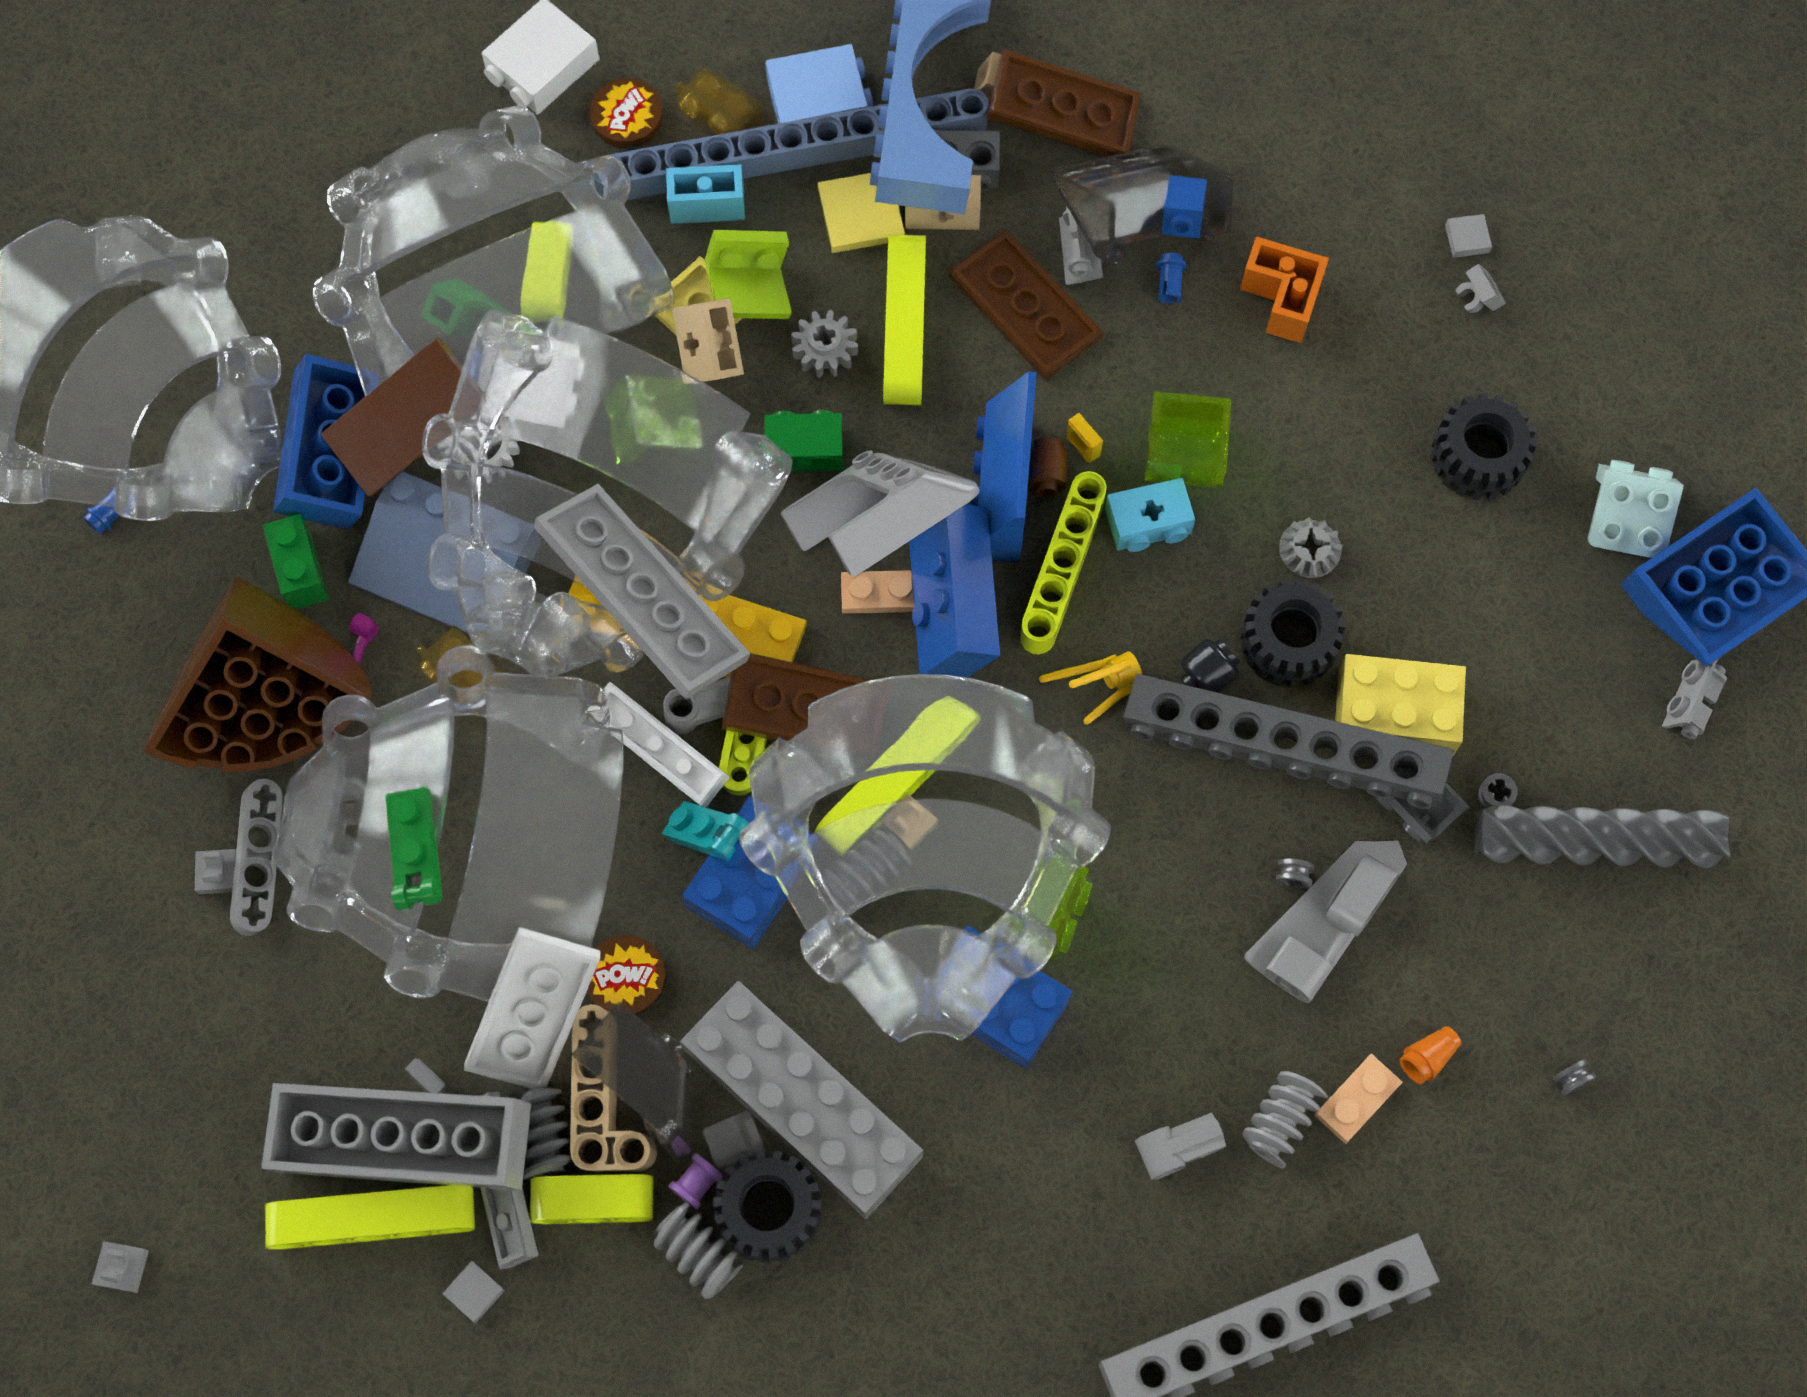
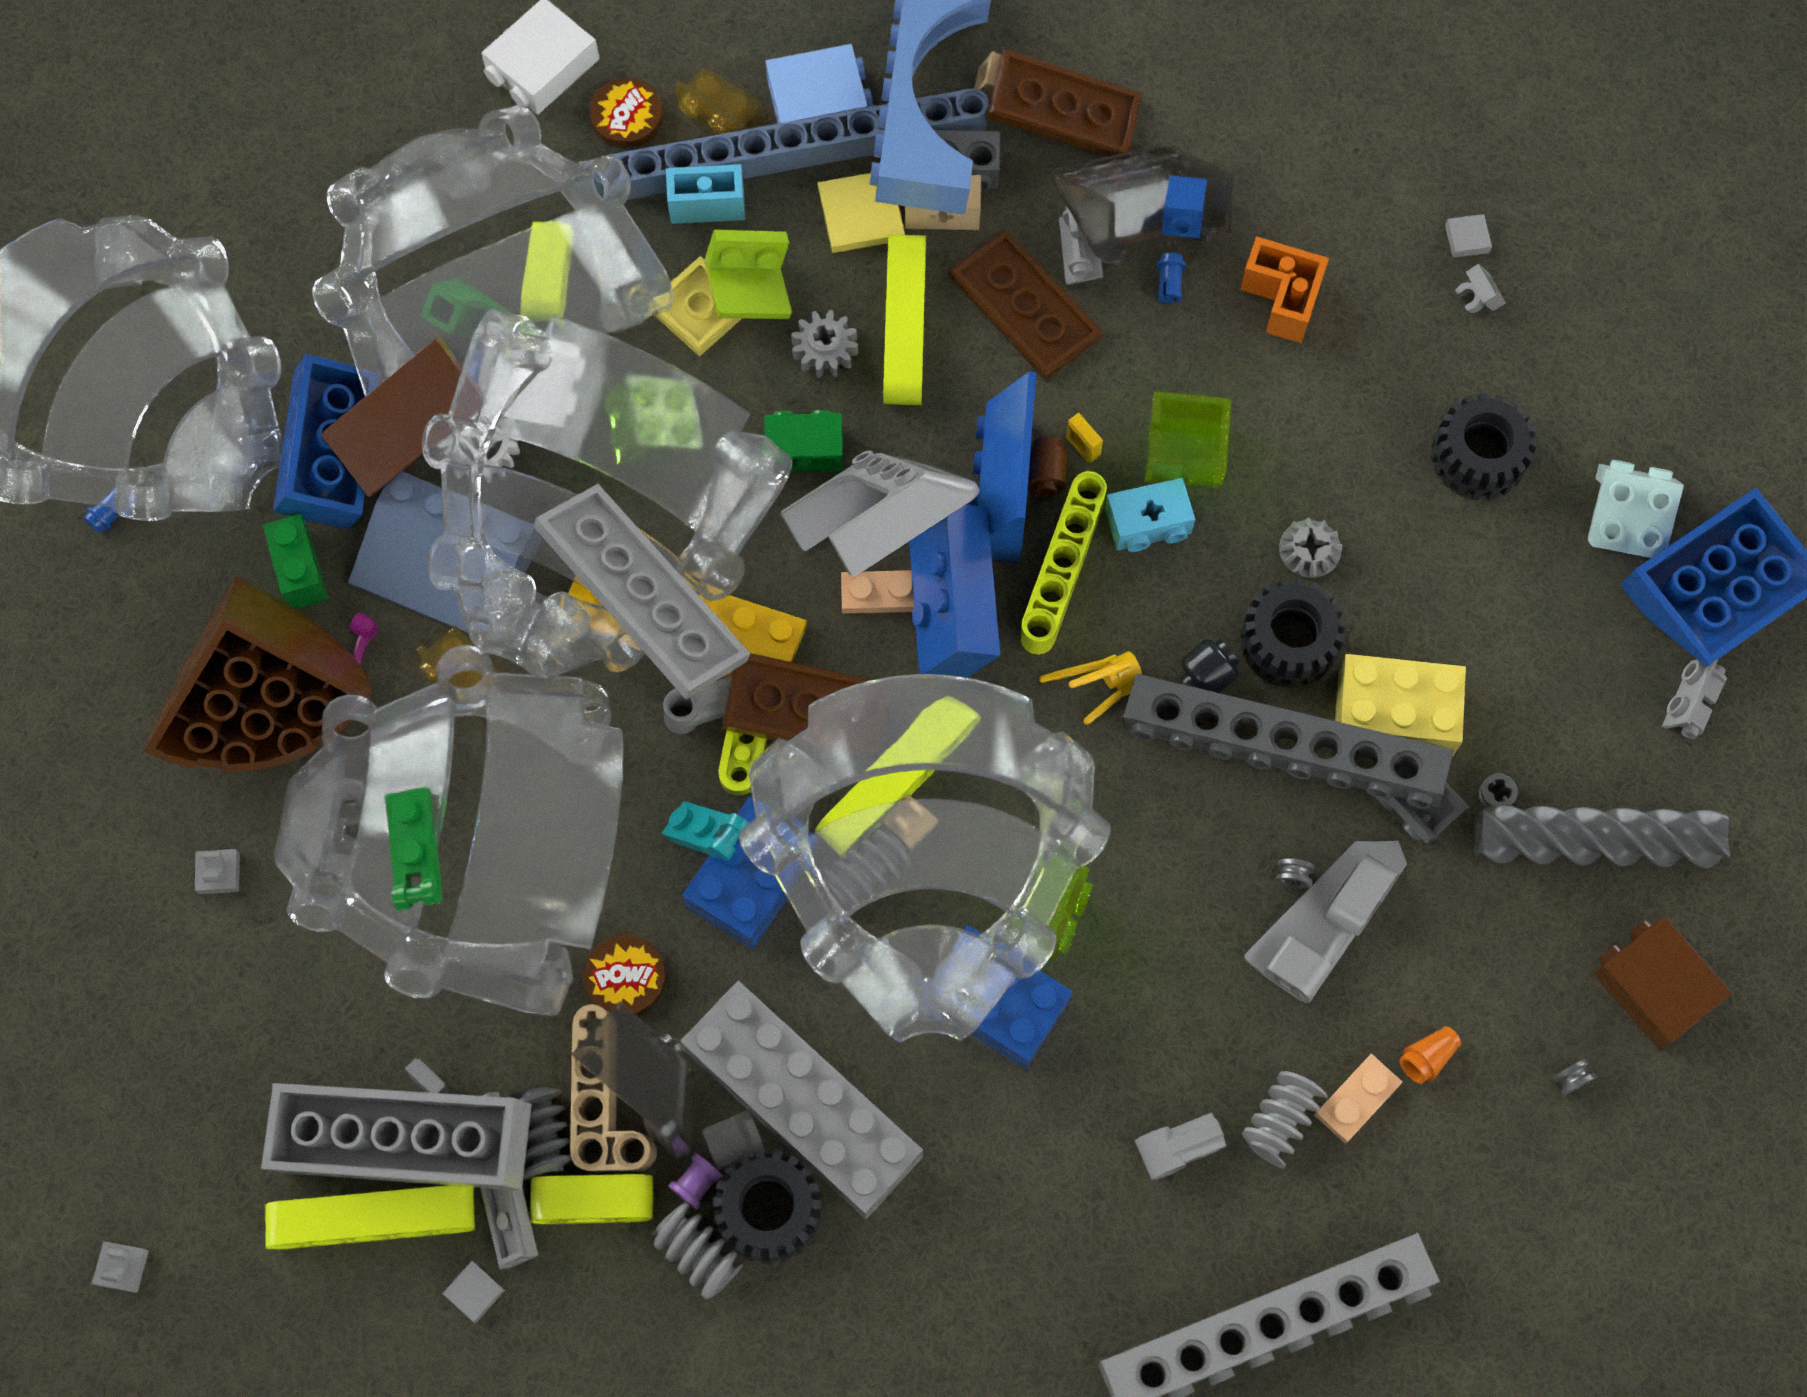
(261, 857): light grey beam -> none
(532, 1009): white tile -> none
(664, 748): white tile -> none
(708, 340): tan brick -> none
(1661, 981): none -> reddish brown brick

